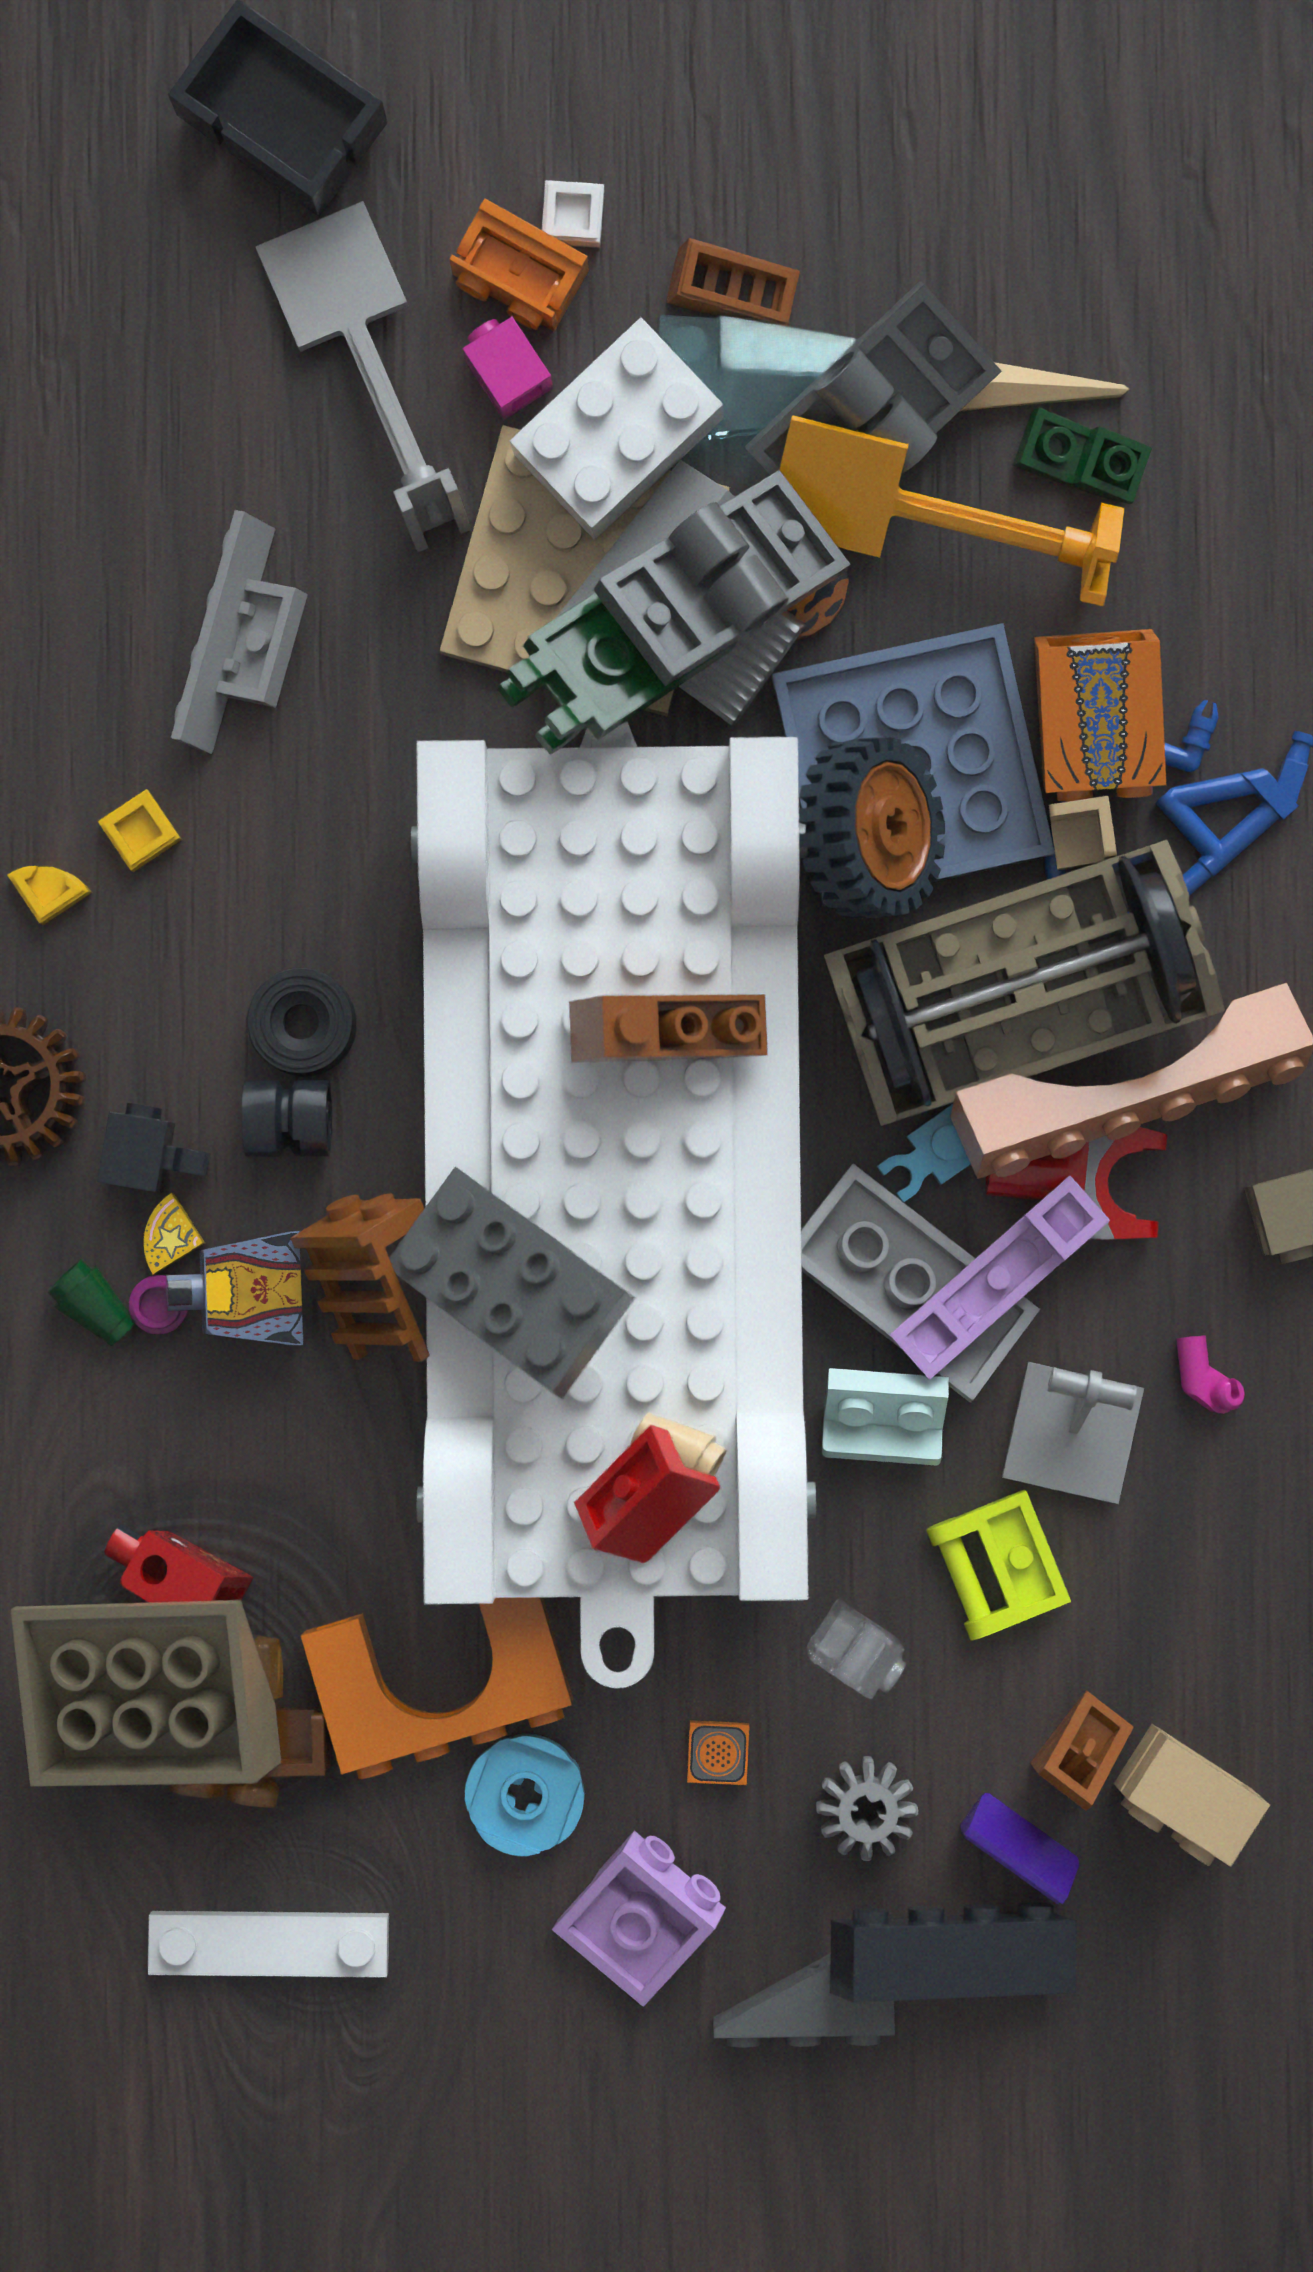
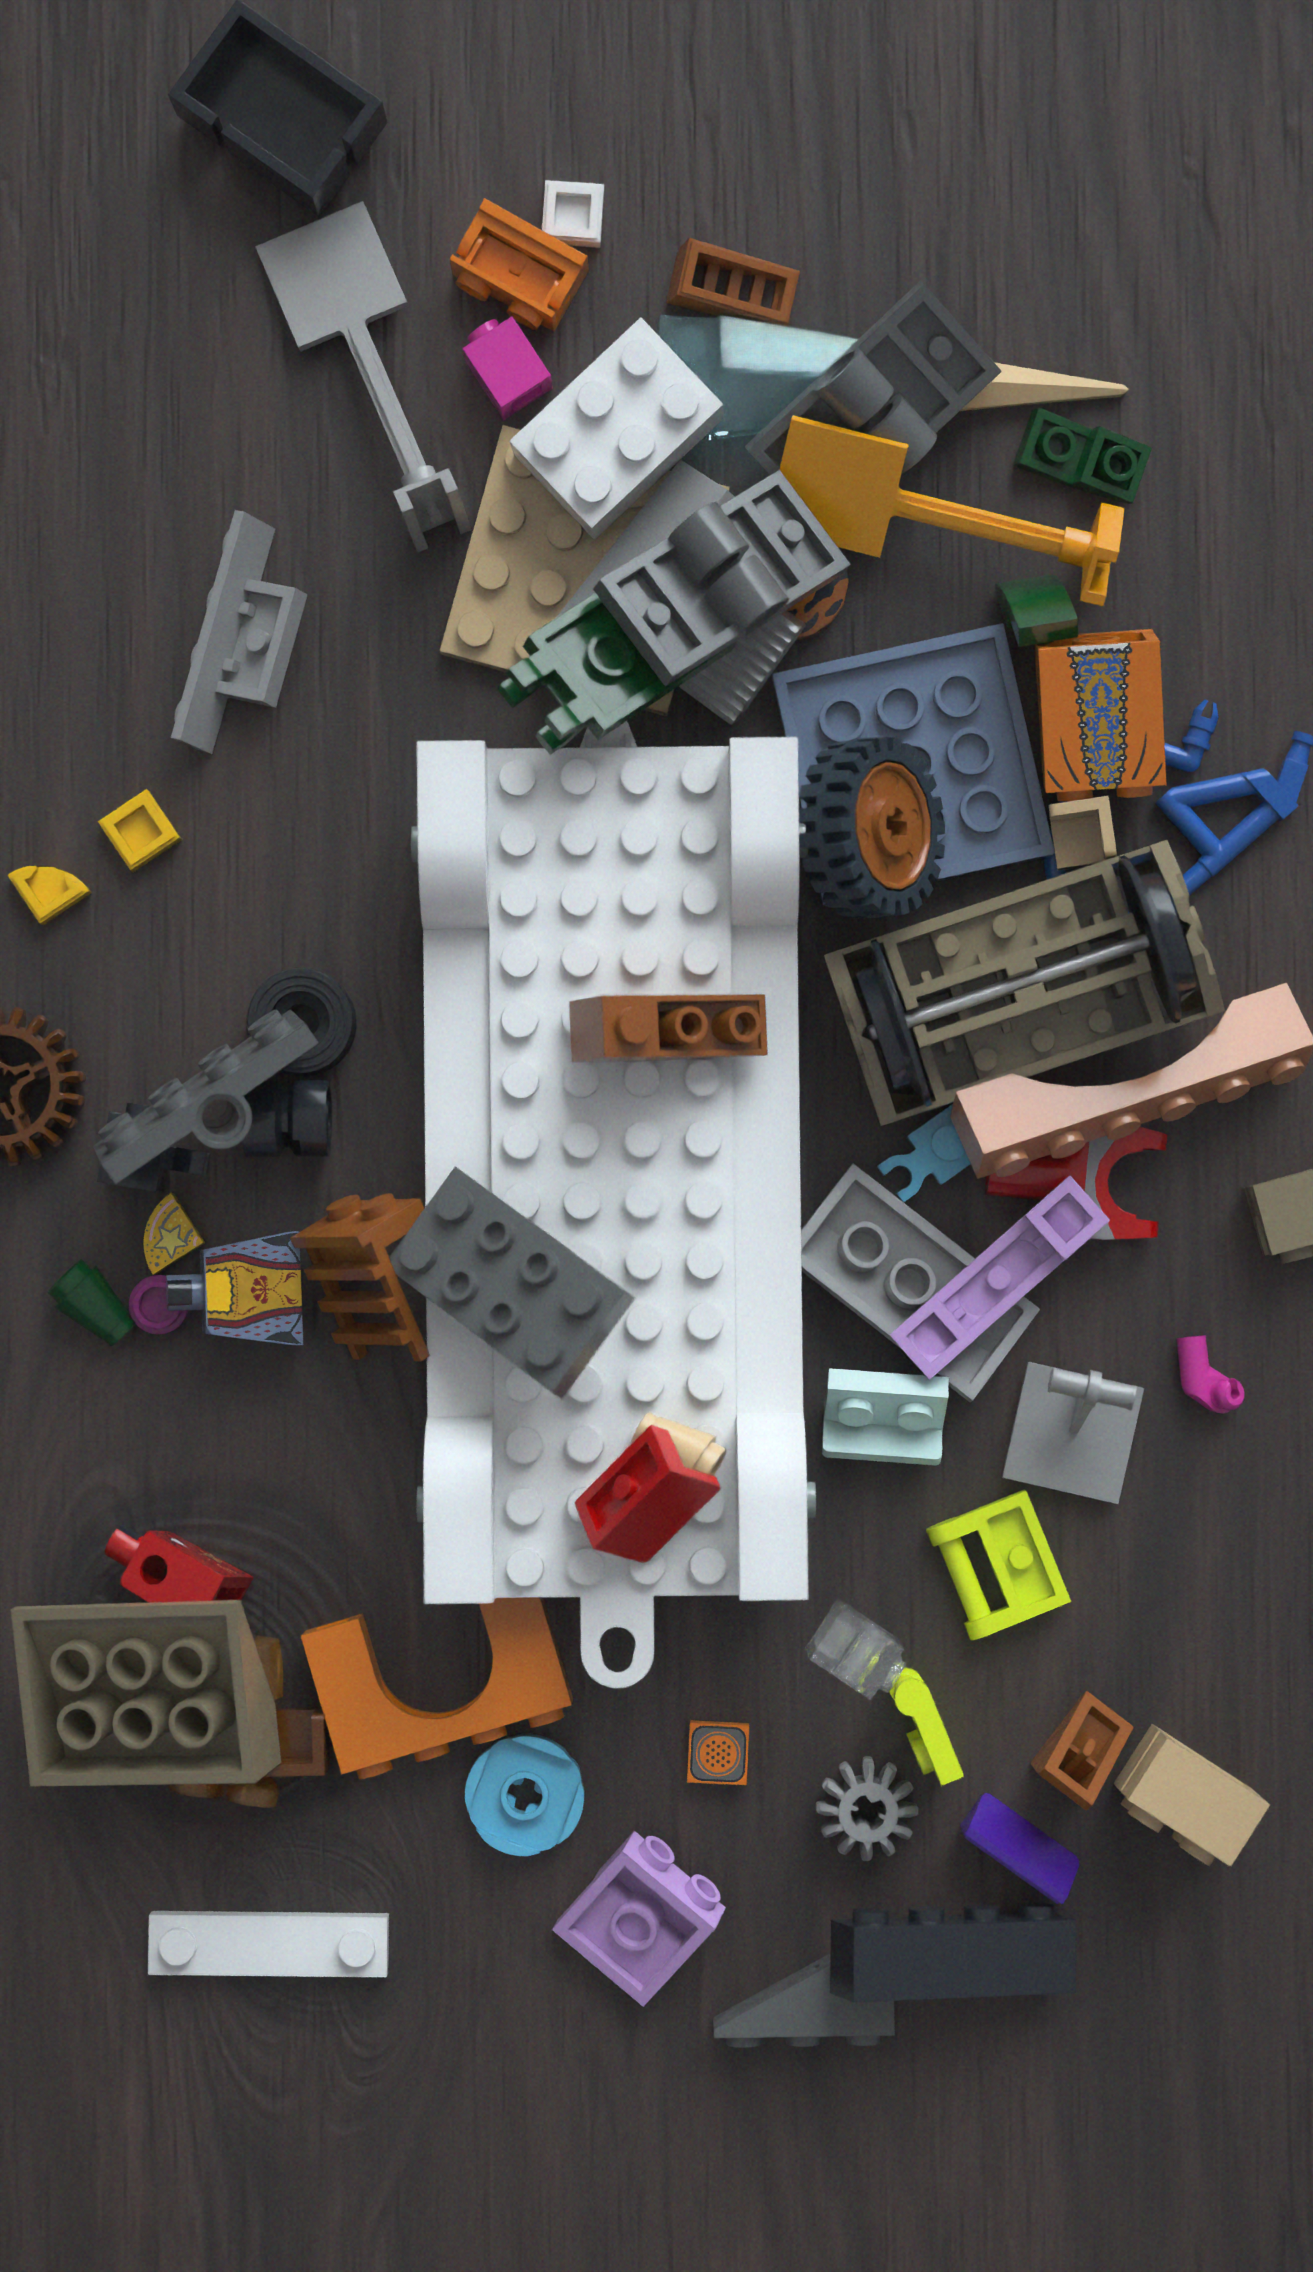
(179, 1107): none -> dark grey plate
(930, 1738): none -> neon yellow plate
(1037, 610): none -> dark green slope

